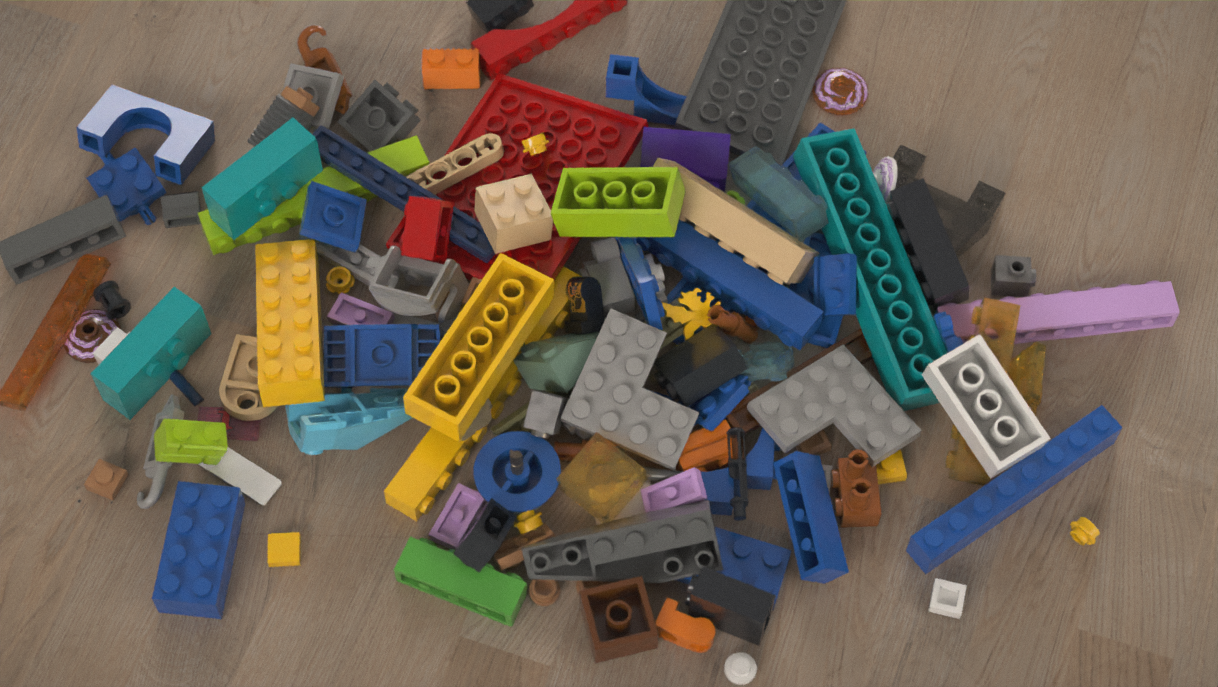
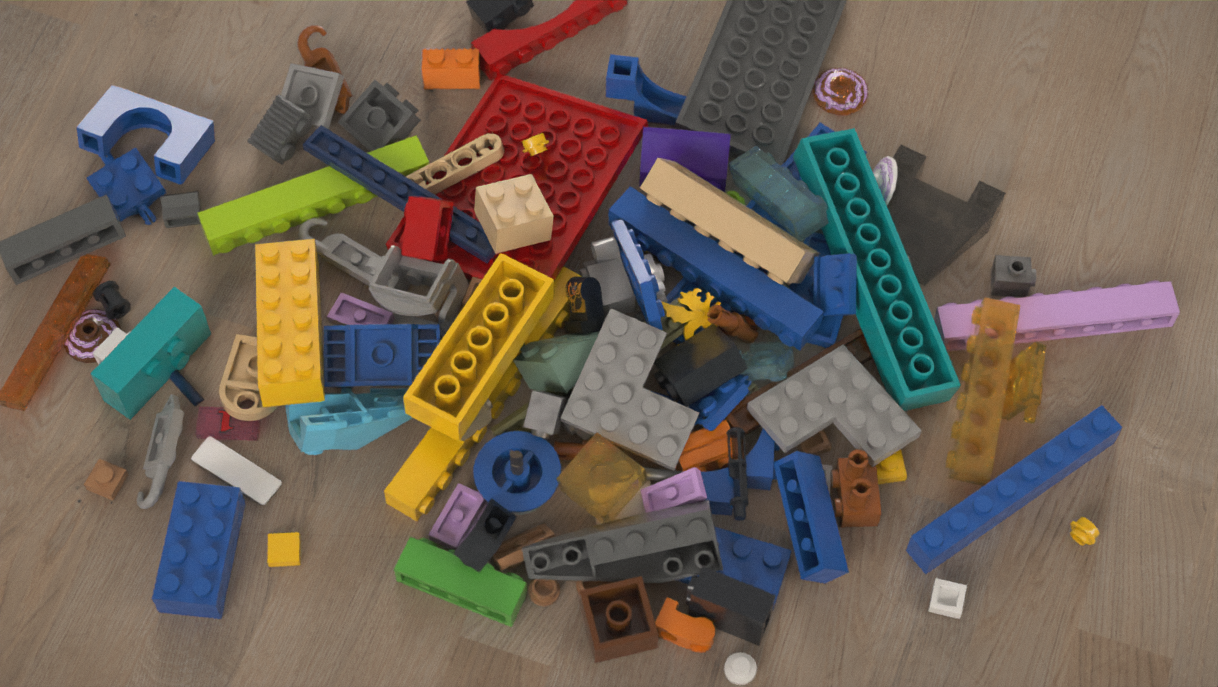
(190, 441): lime brick -> none
(263, 178): teal brick -> none
(301, 99): medium nougat plate -> none
(333, 216): blue plate -> none
(336, 274): yellow plate -> none
(528, 521): yellow plate -> none
(618, 202): lime brick -> none
(929, 245): black brick -> none
(945, 328): blue plate -> none
(985, 406): white brick -> none

